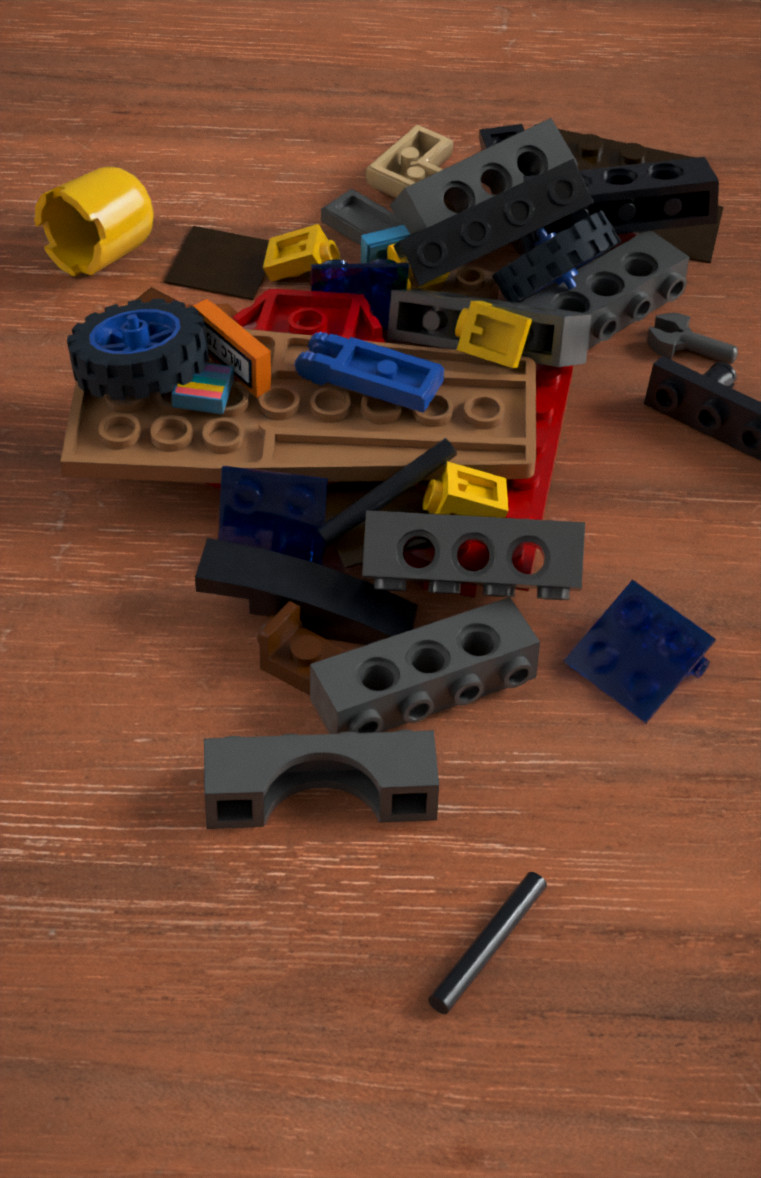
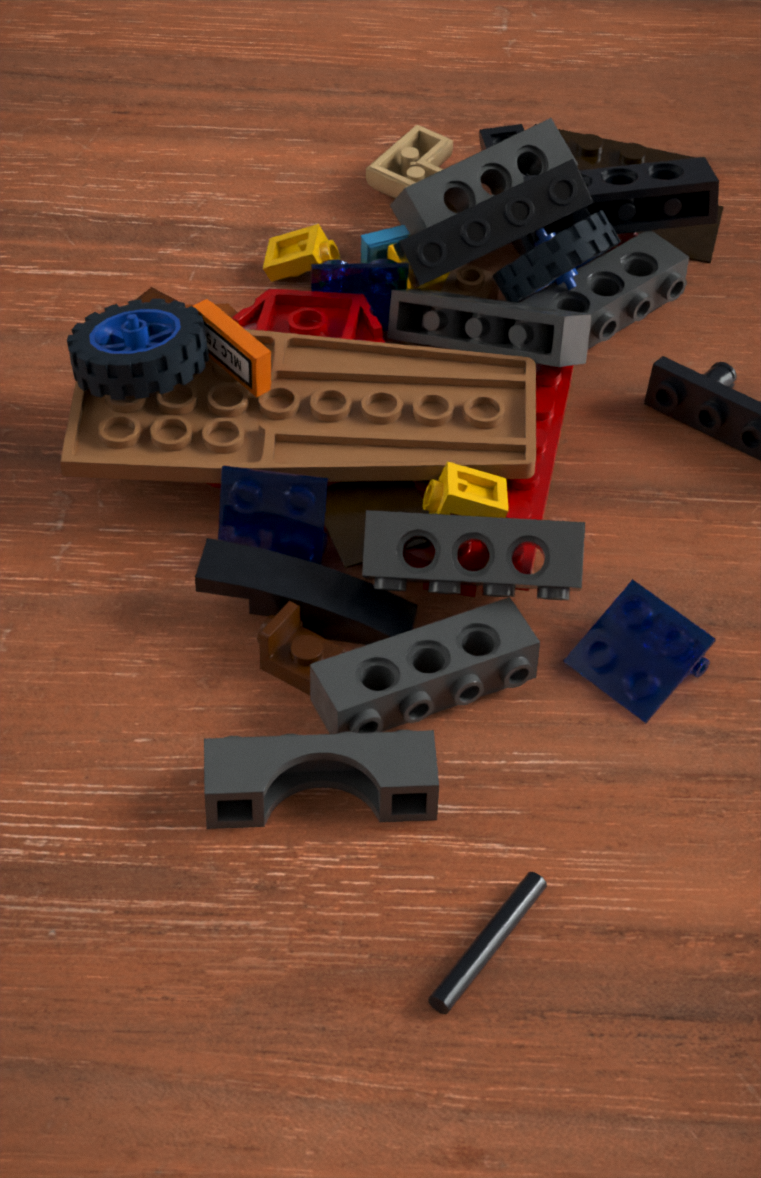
(94, 219): yellow cylinder -> none
(206, 391): tile -> none
(220, 263): dark brown piece -> none
(357, 215): dark grey tile -> none
(370, 370): blue hinge -> none
(386, 491): black bar -> none
(492, 333): yellow bracket -> none
(673, 334): dark grey bar -> none

